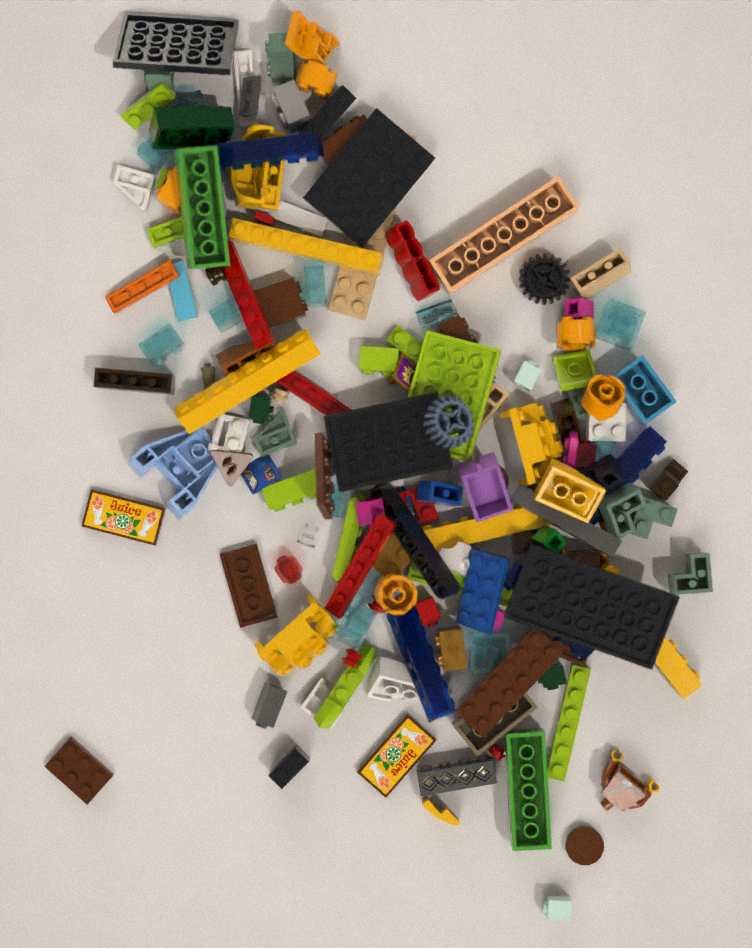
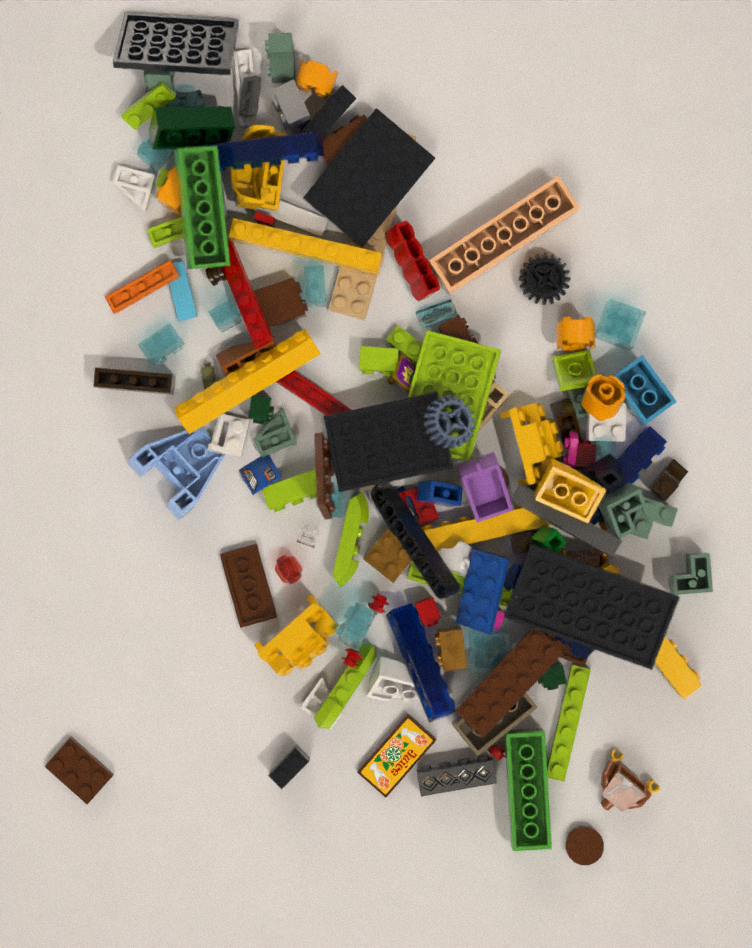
(123, 517): tile -> none
(231, 464): piece -> none
(268, 705): dark grey brick -> none
(280, 395): tan plate -> none
(309, 39): light orange slope -> none
(360, 566): red plate -> none
(368, 510): dark pink brick -> none
(401, 602): light orange brick -> none
(444, 814): yellow slope -> none
(527, 375): light aqua brick -> none
(557, 907): light aqua brick -> none
(579, 308): dark pink brick -> none
(601, 274): tan brick -> none

